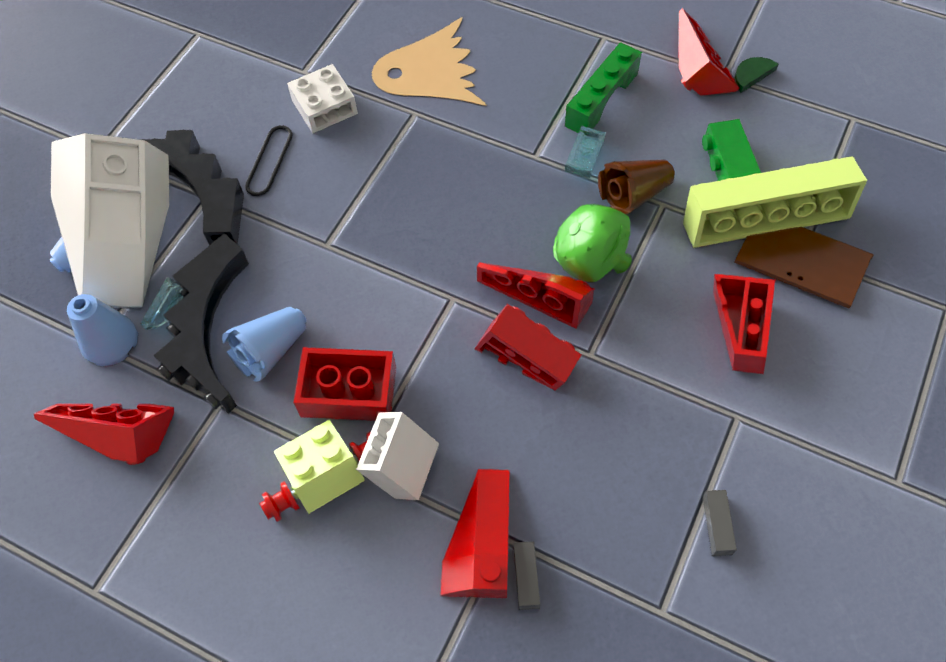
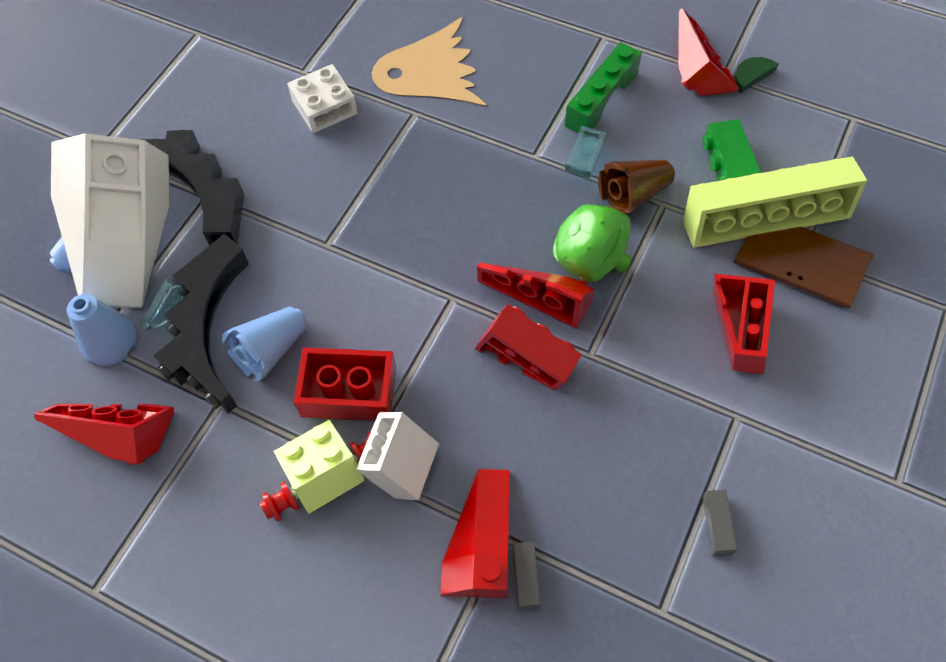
(259, 158): black piece -> none

